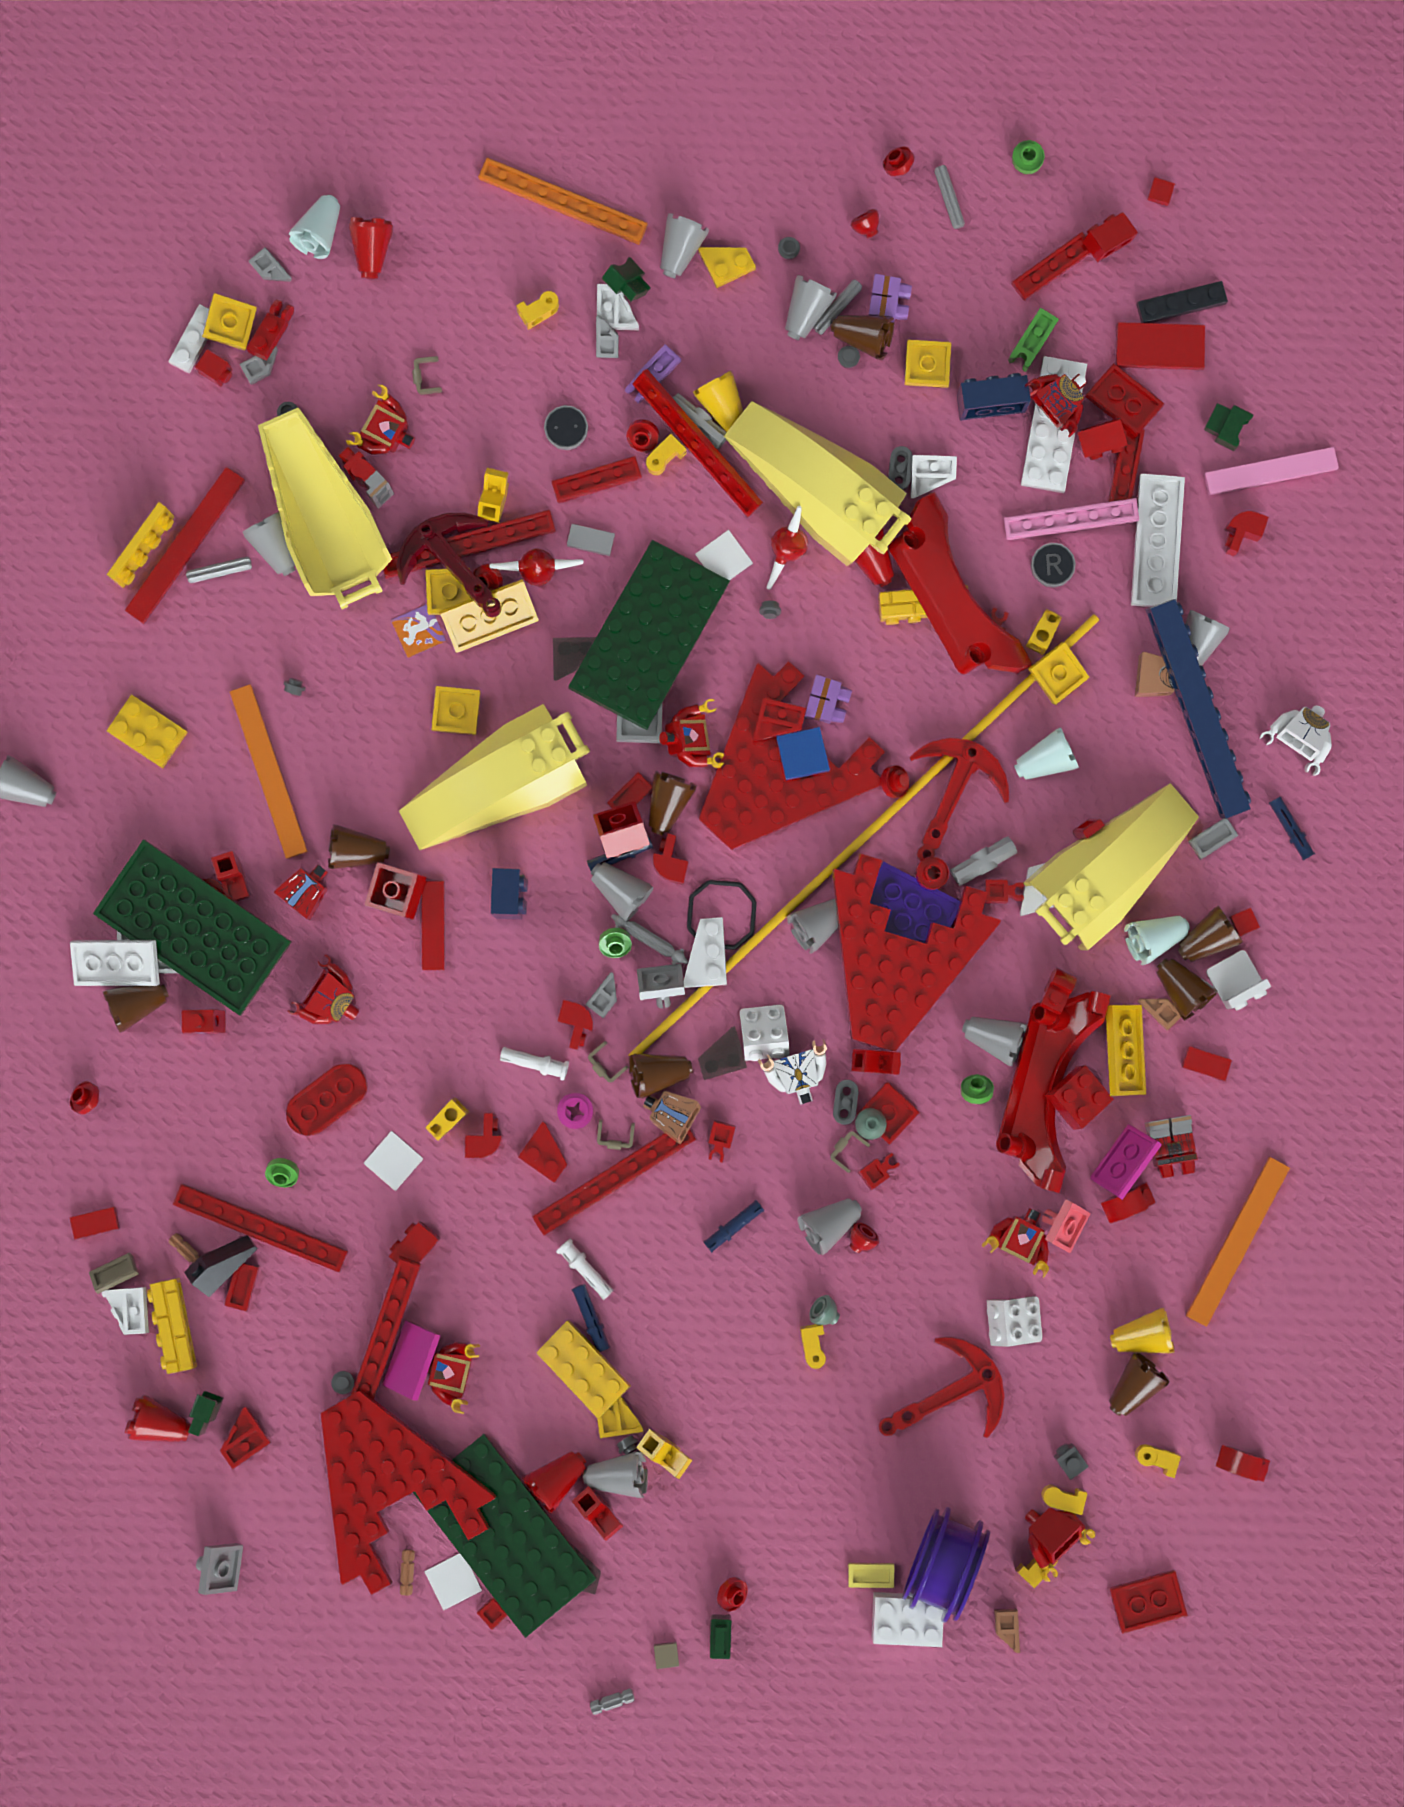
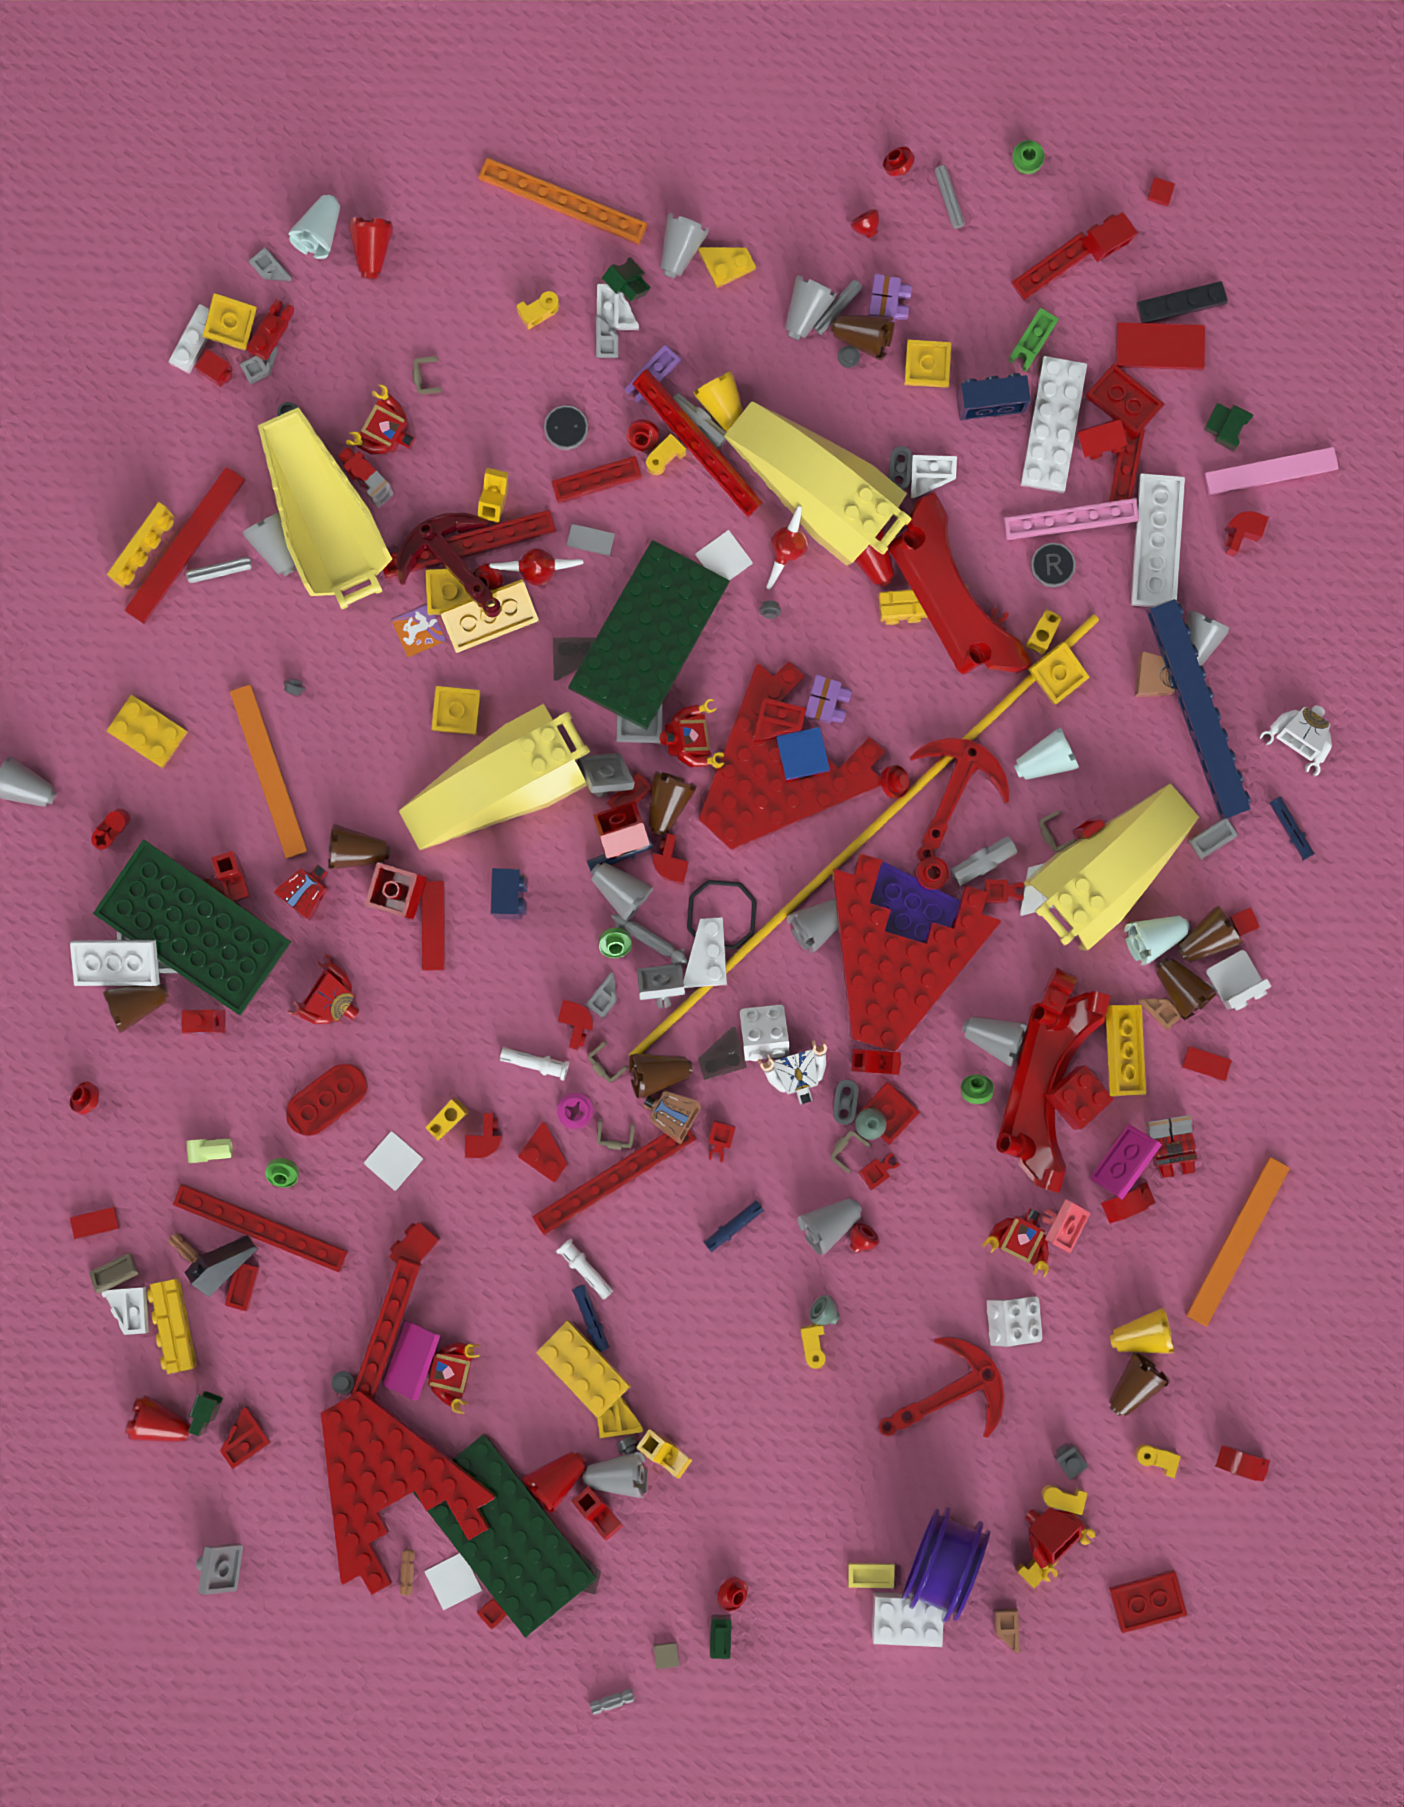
(118, 821): none -> red piece
(205, 1150): none -> yellowish green piece
(605, 773): none -> light grey tile
(788, 248): dark grey plate -> none
(1047, 835): none -> dark tan piece
(1059, 399): red torso -> none

